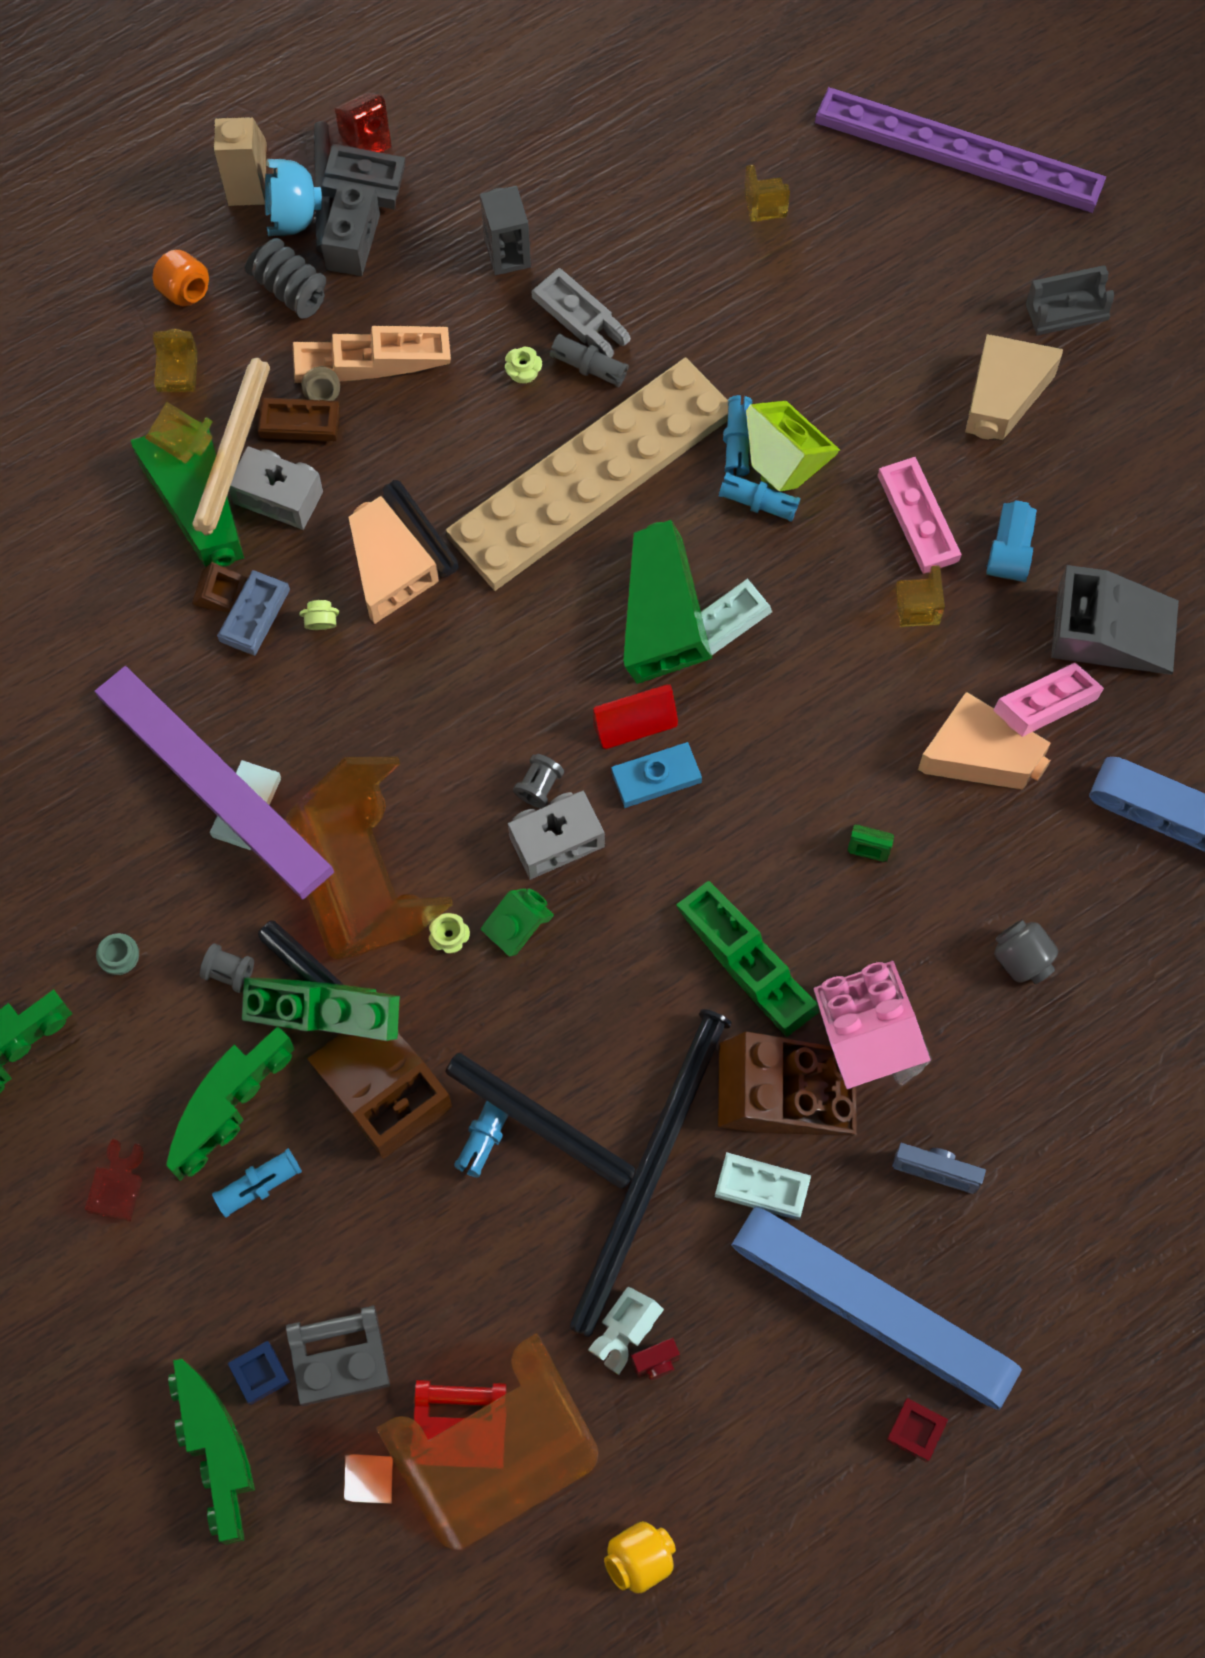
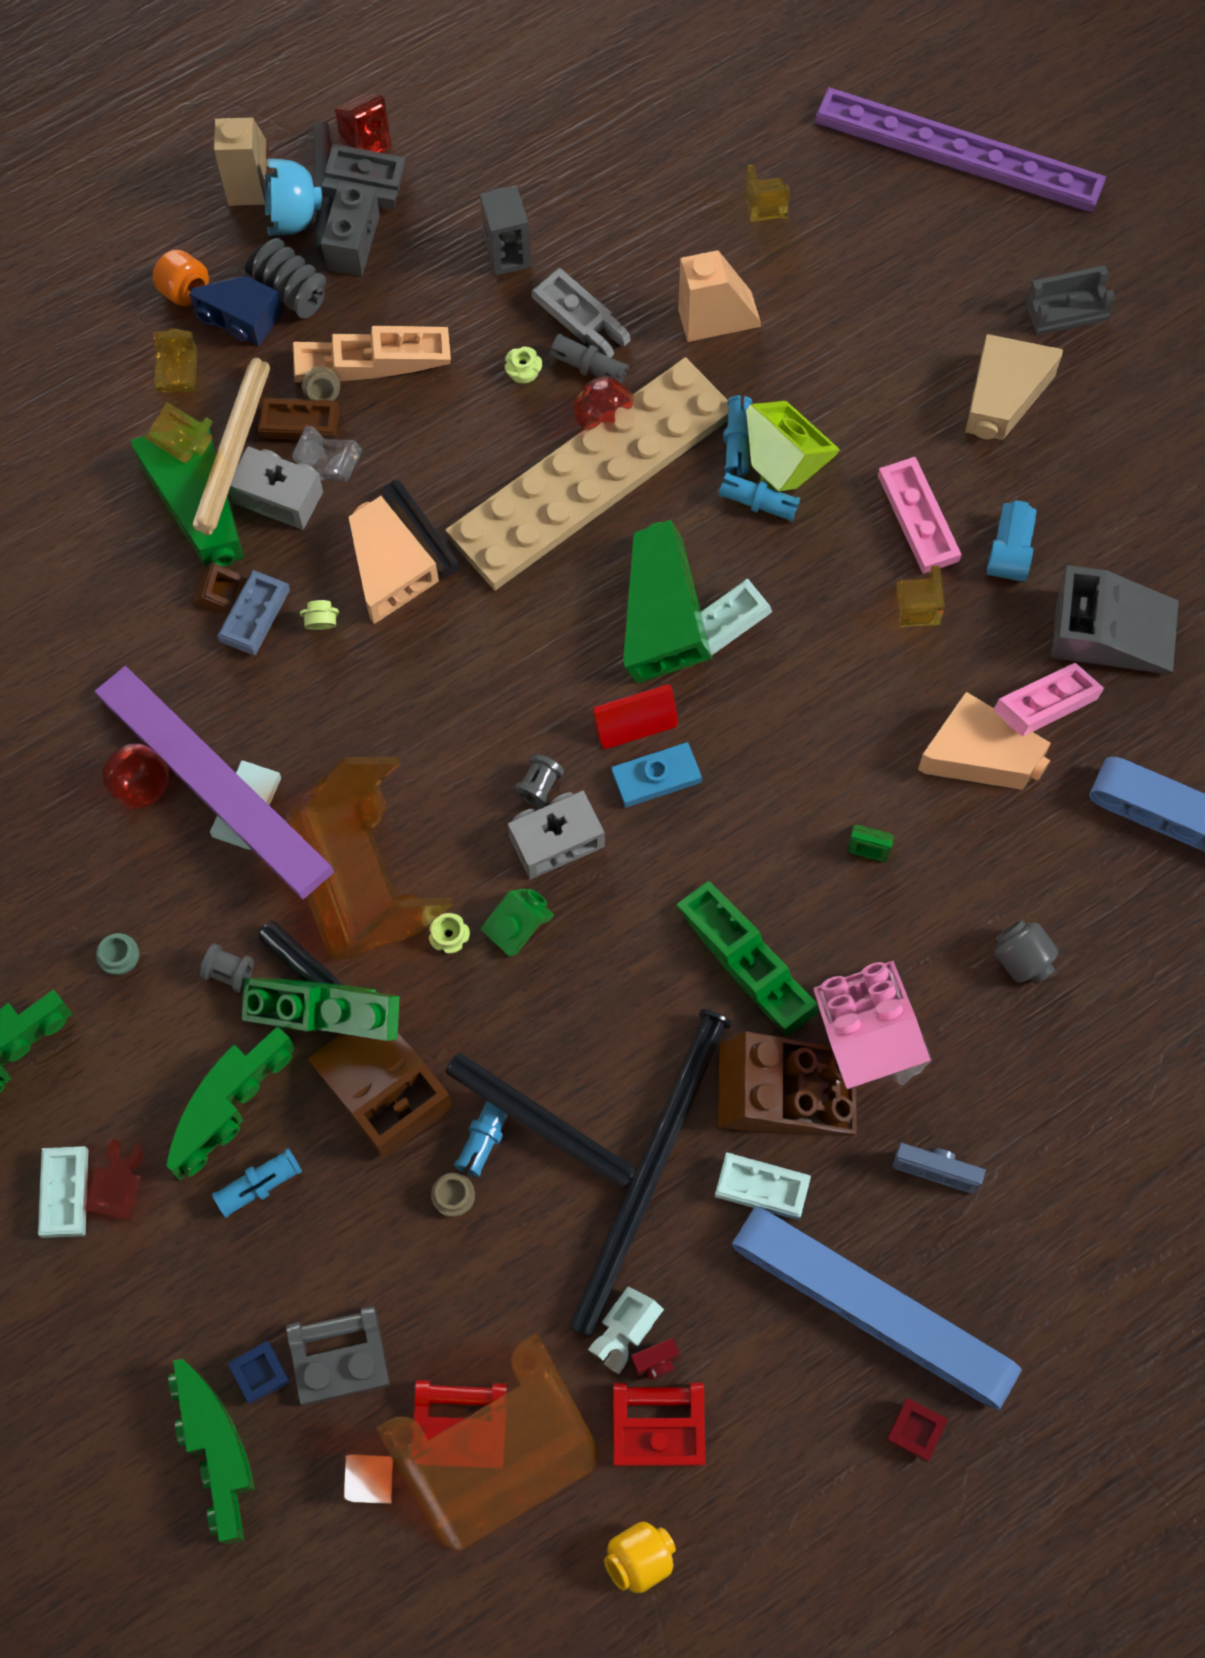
(63, 1192): none -> light aqua plate
(135, 776): none -> clear red hair
(239, 307): none -> dark blue slope
(329, 457): none -> clear bracket
(453, 1195): none -> dark tan plate
(599, 401): none -> clear red hair
(659, 1440): none -> red plate
(713, 298): none -> light nougat slope

